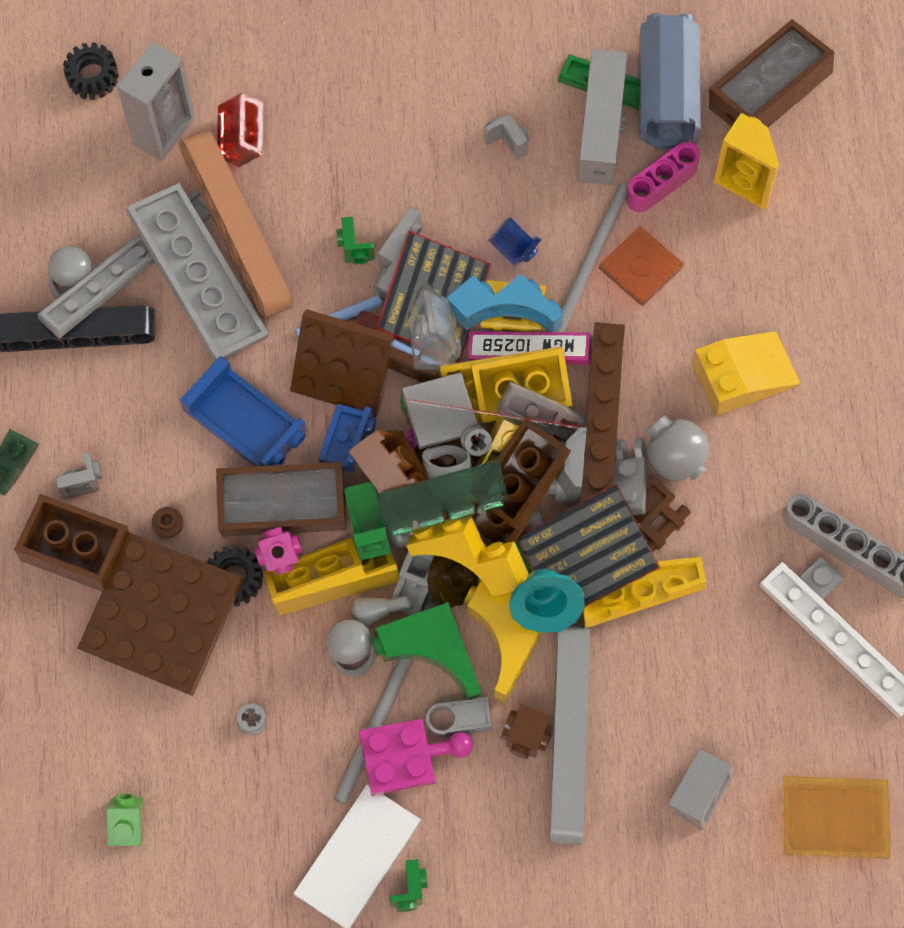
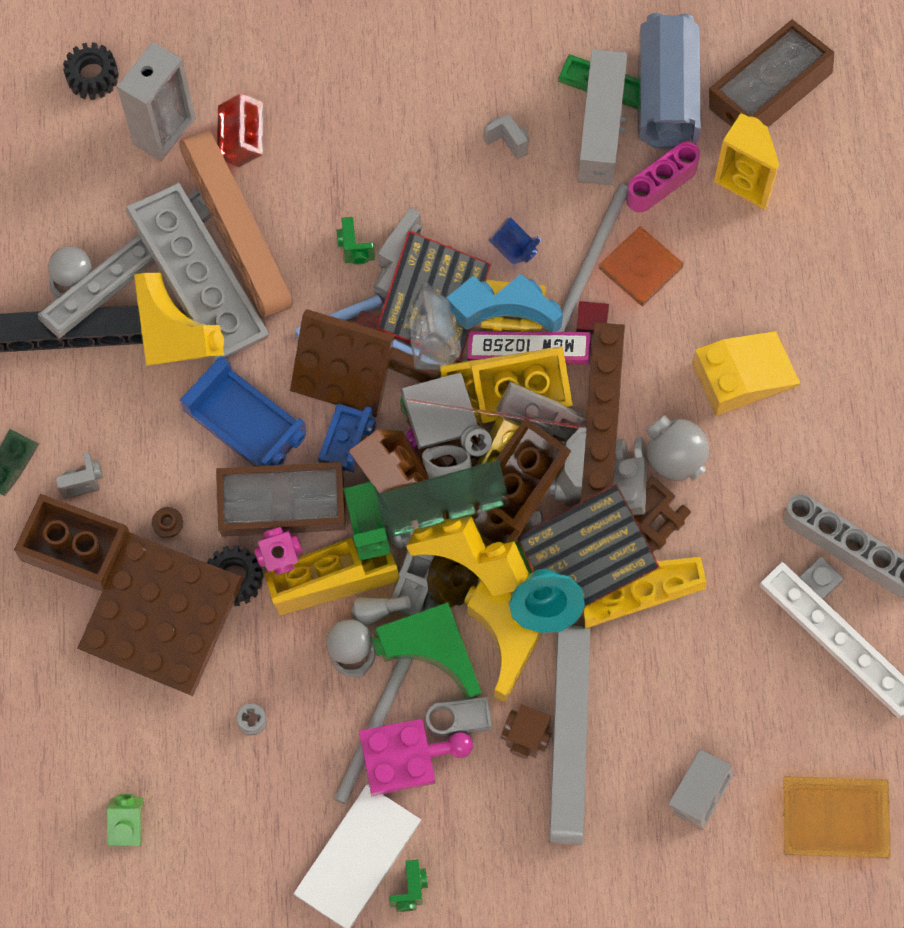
(167, 331): none -> yellow arch
(589, 314): none -> dark red tile

